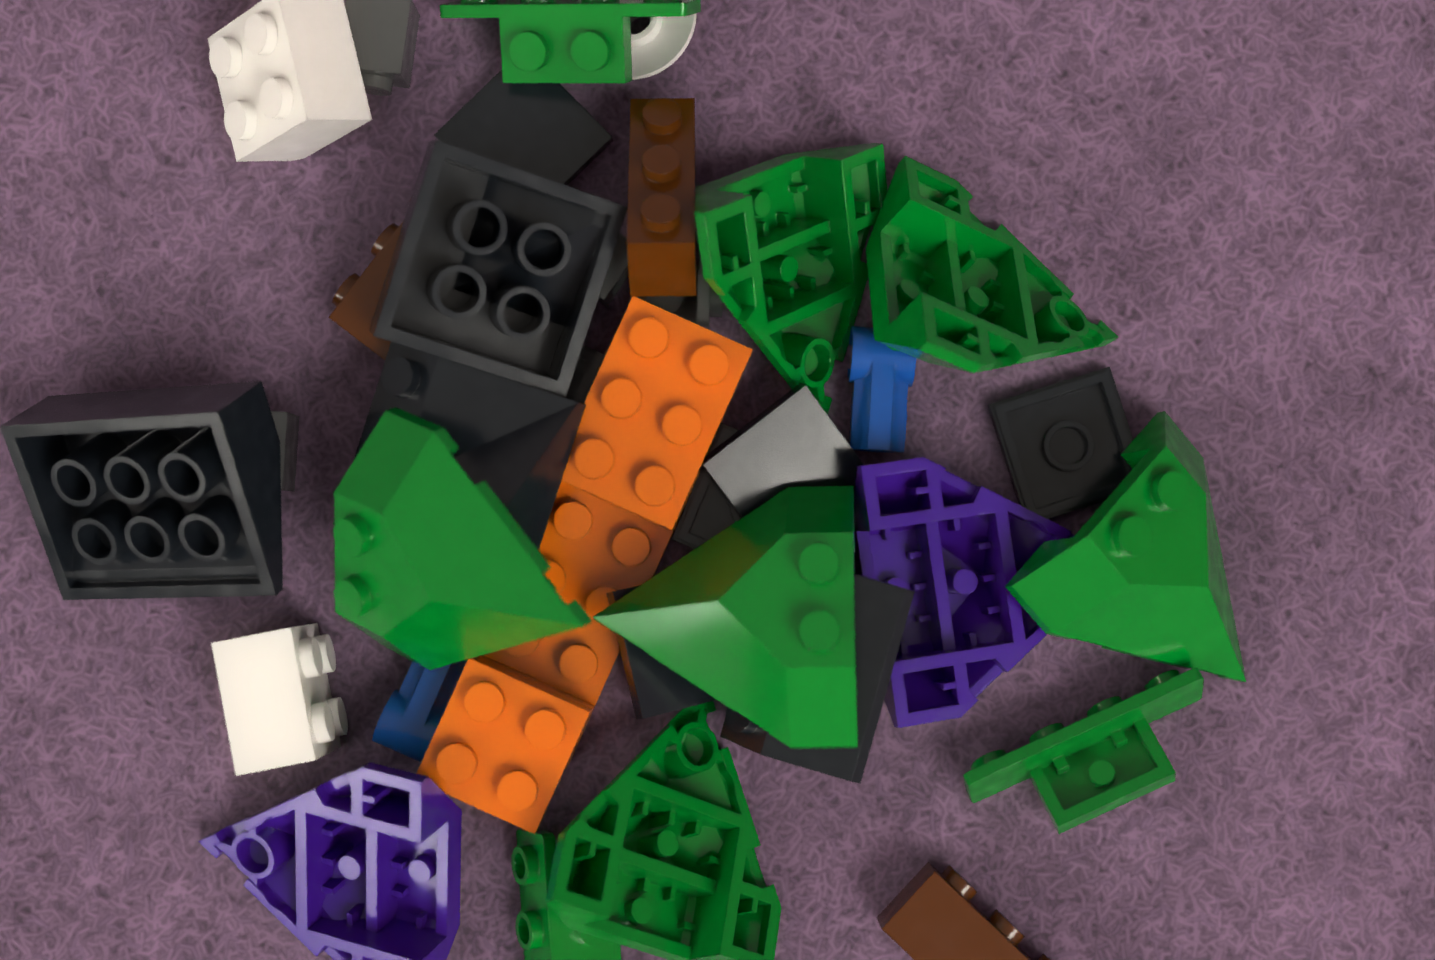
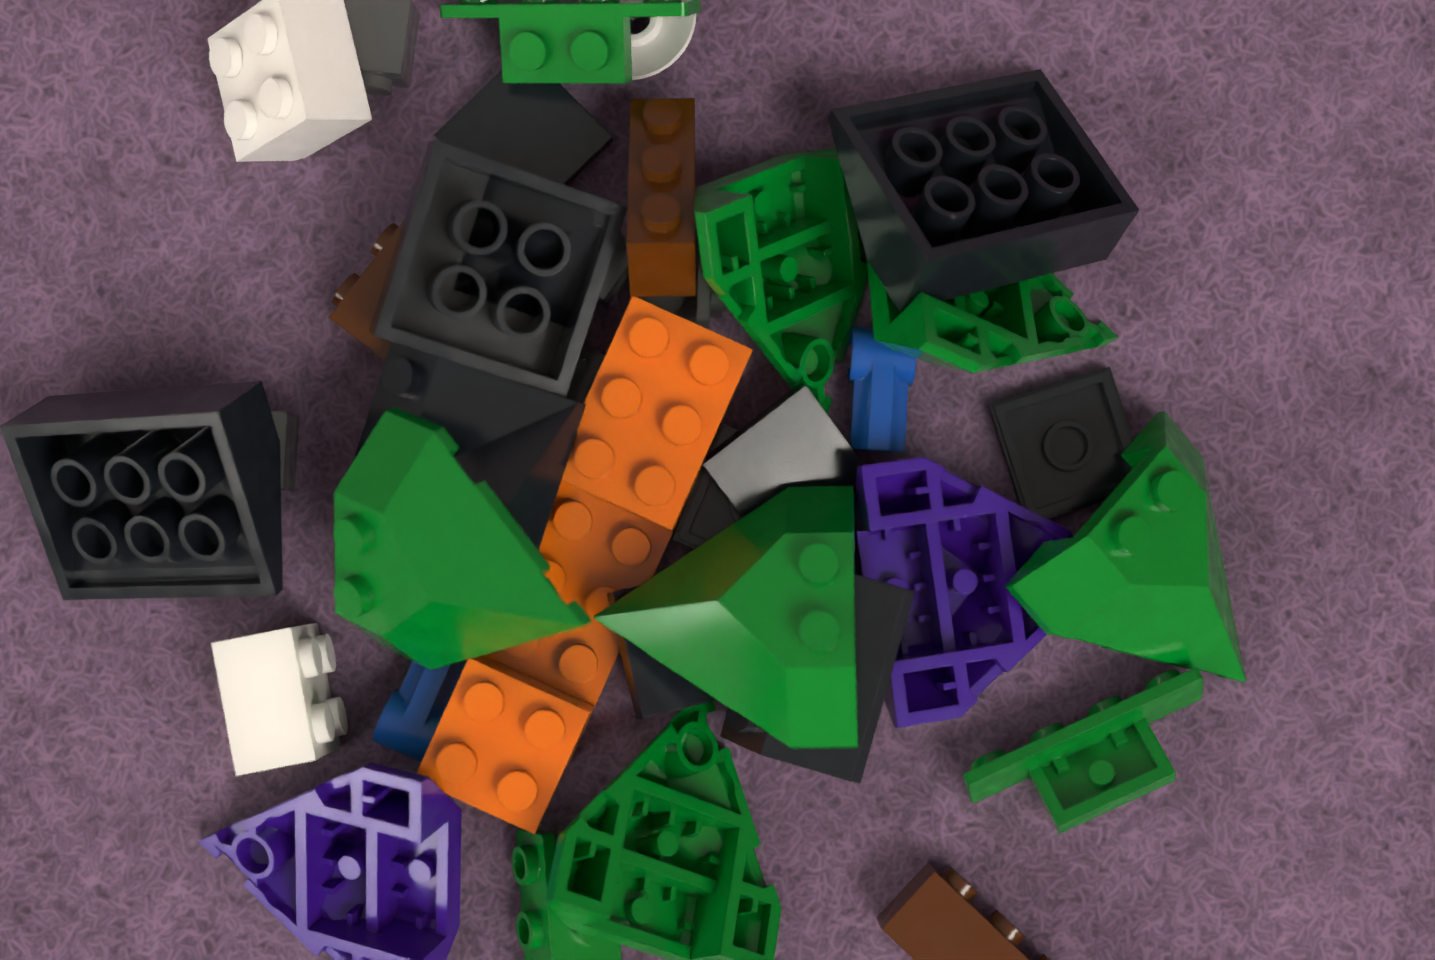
(976, 187): none -> black slope

